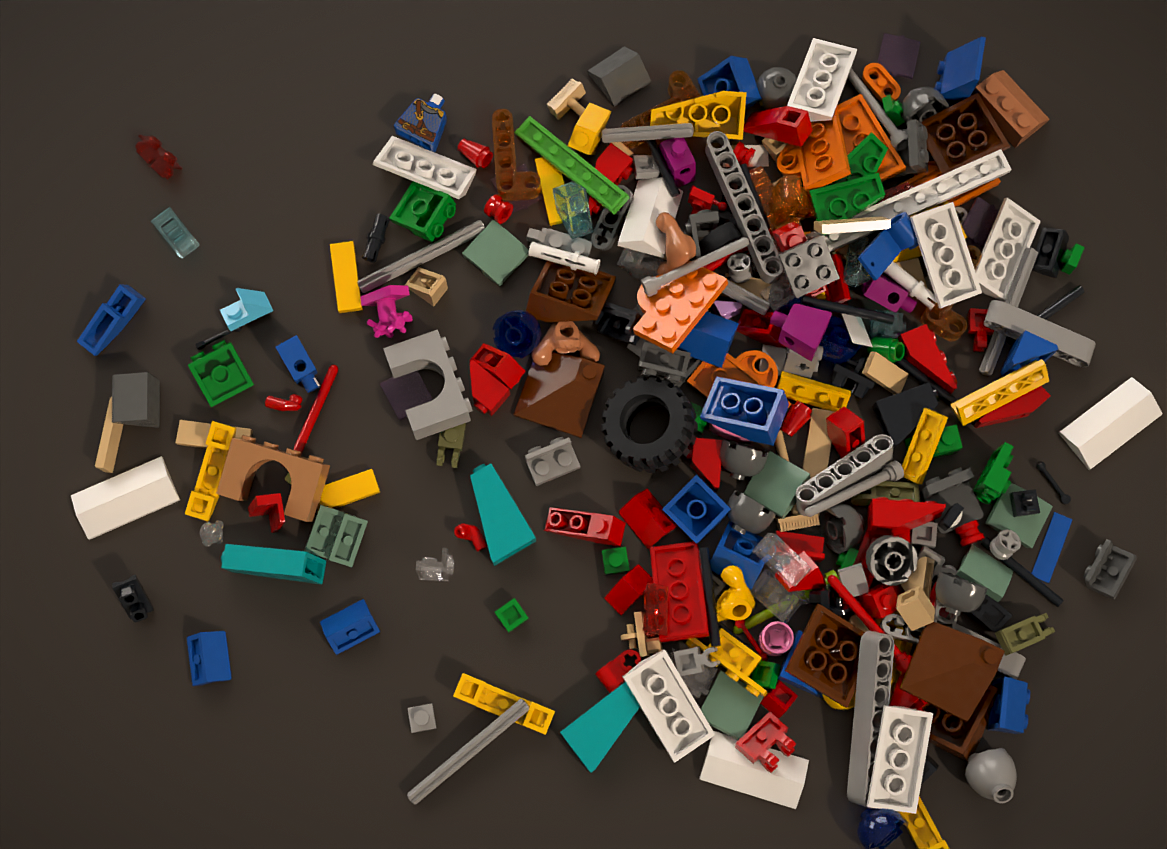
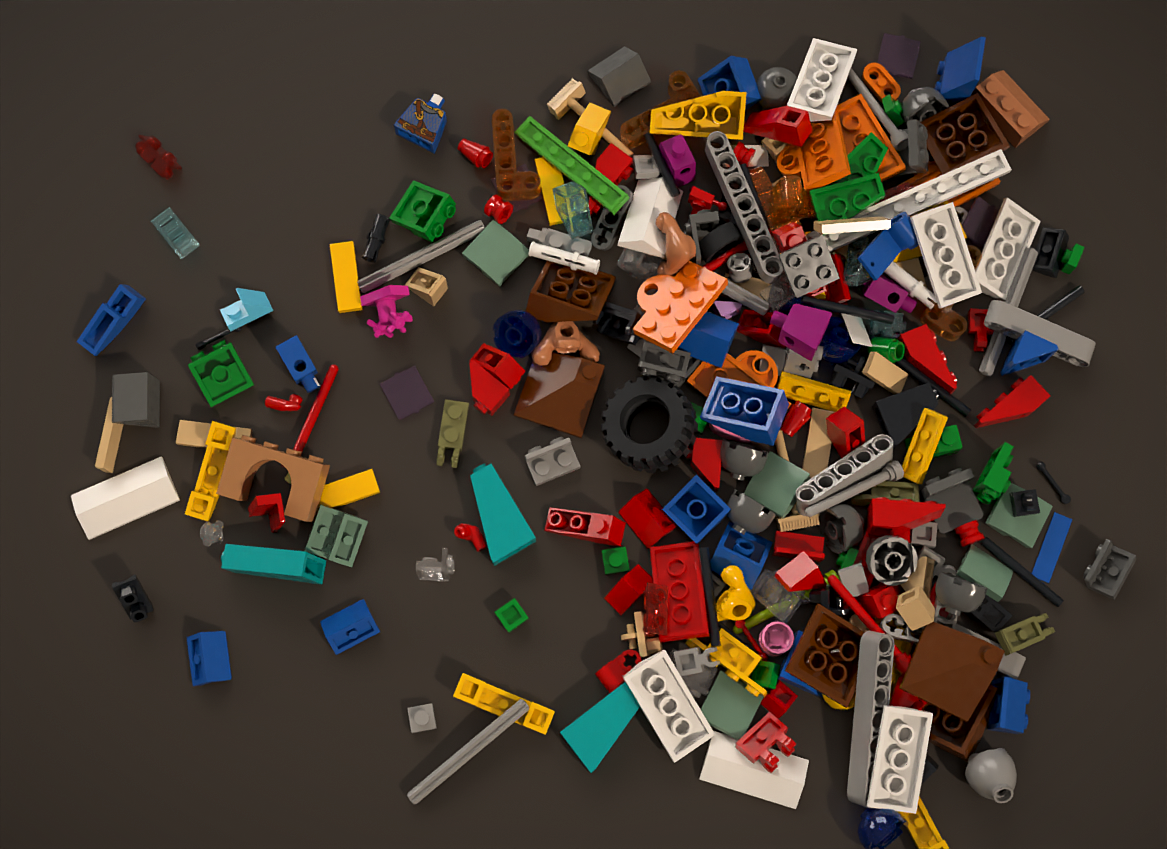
(425, 167): white slope -> none
(447, 409): light grey arch -> none
(647, 132): light grey axle -> none
(652, 284): light grey piece -> none
(781, 558): clear slope -> none
(951, 517): black tile -> none
(1000, 392): yellow fence -> none
(1005, 544): light grey wheel -> none
(1111, 422): white slope -> none

